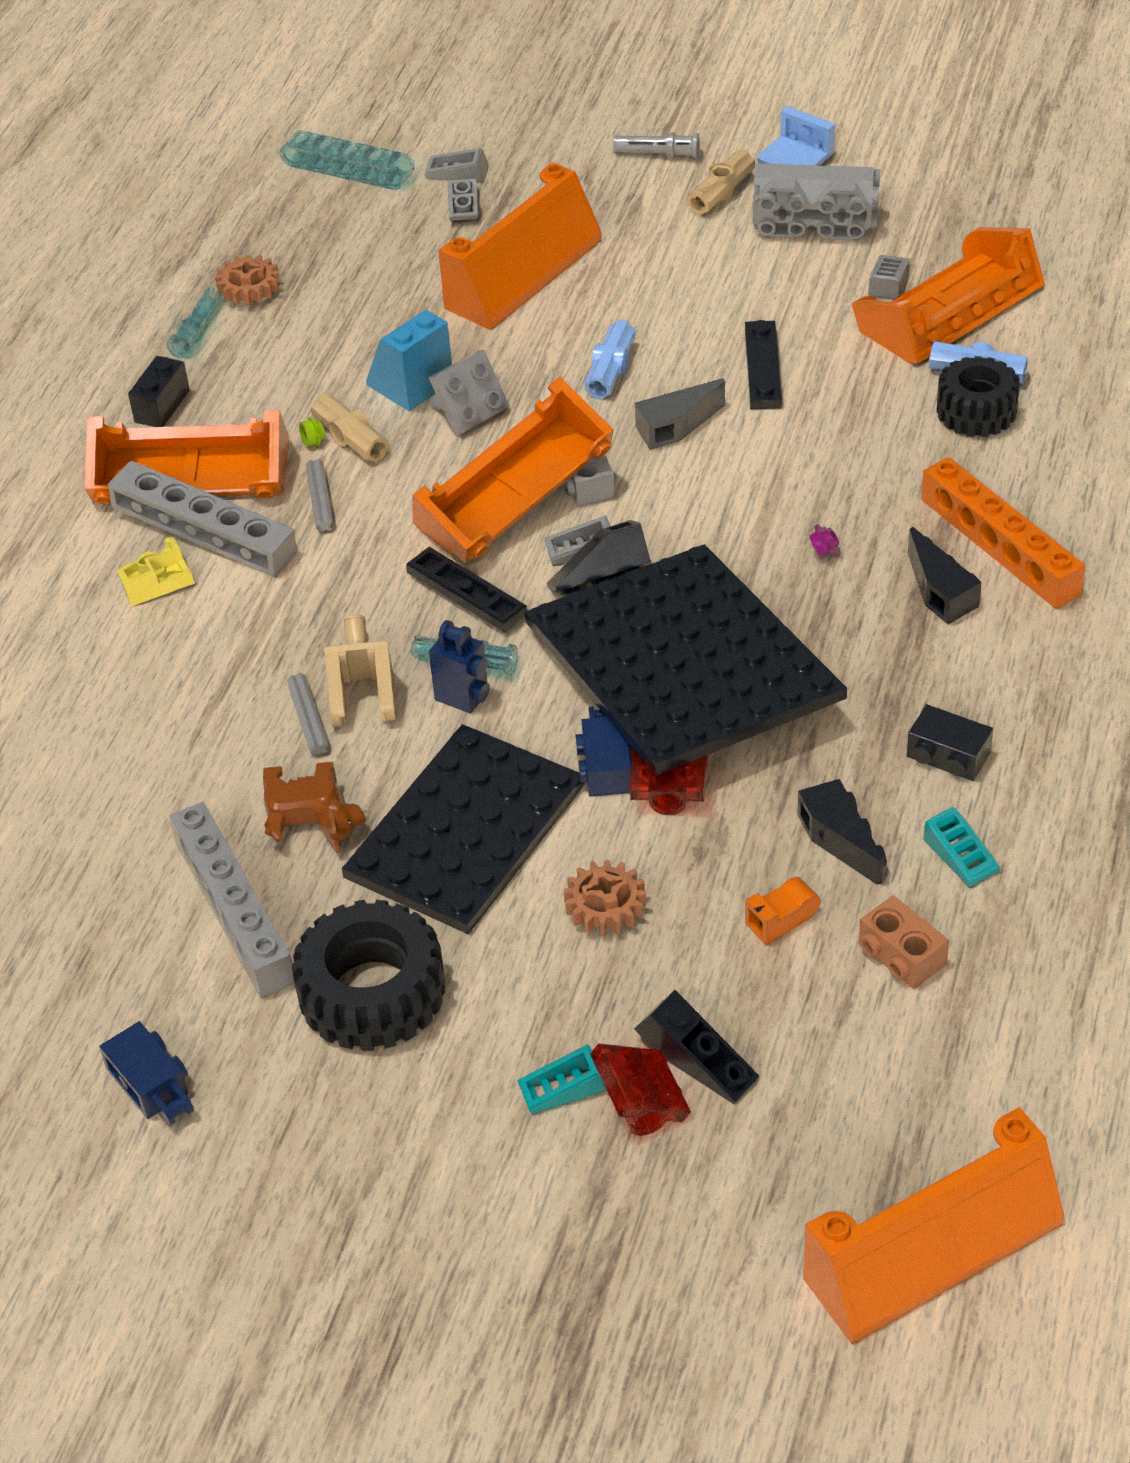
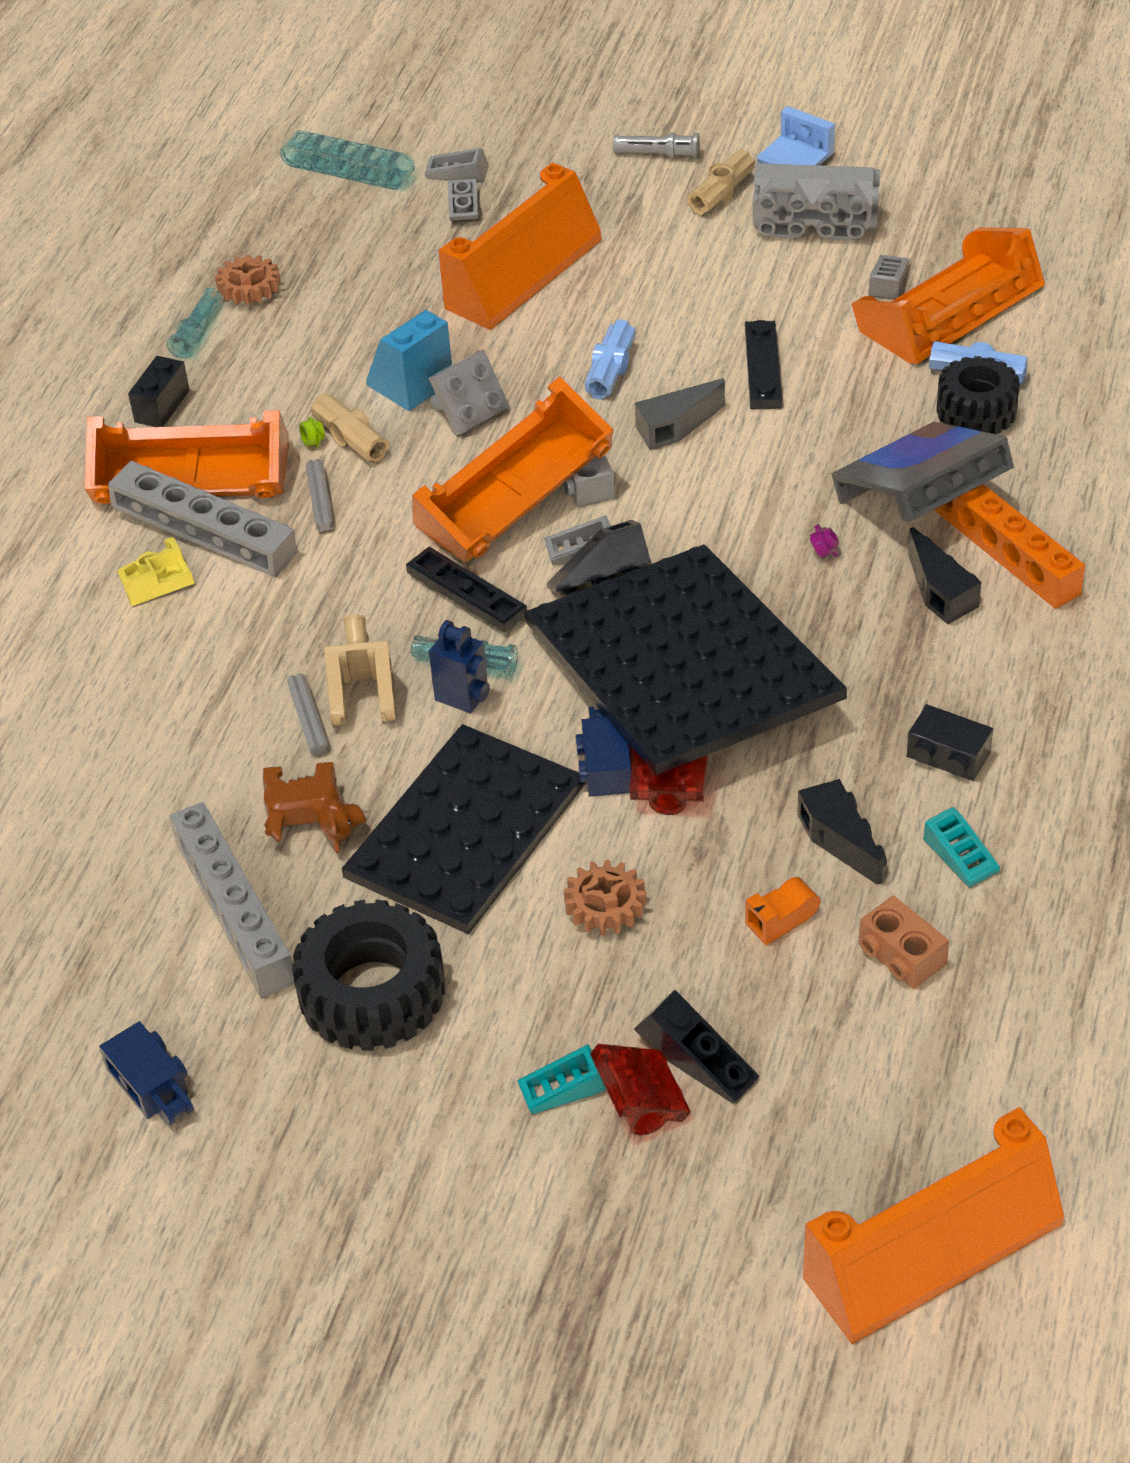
(927, 467): none -> dark grey panel

